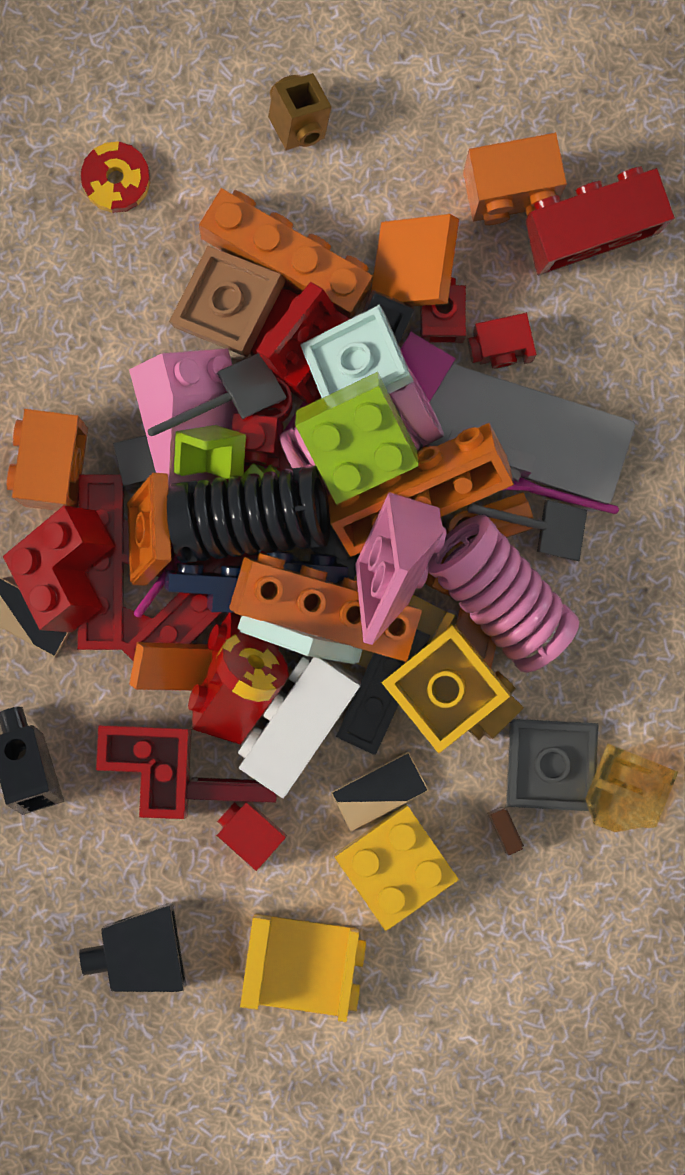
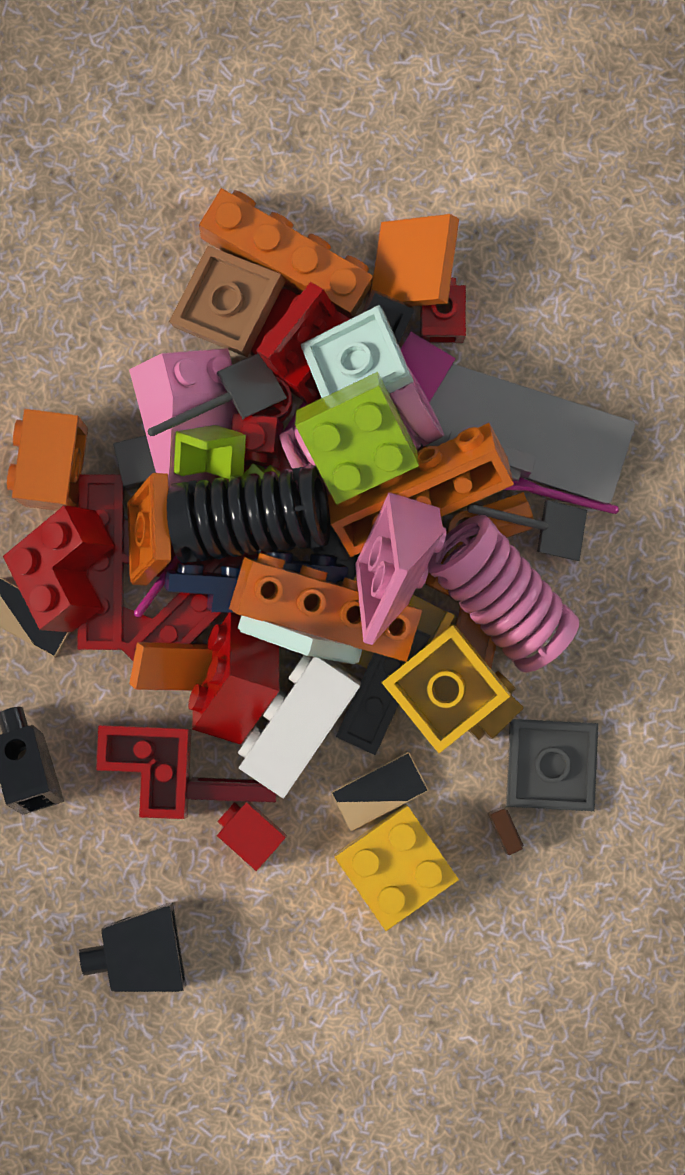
(111, 158): red piece -> none
(251, 667): piece -> none
(299, 111): pearl gold brick -> none
(302, 966): yellow panel -> none
(502, 341): red brick -> none
(512, 177): orange brick -> none
(598, 219): red slope -> none
(628, 791): clear yellow slope -> none

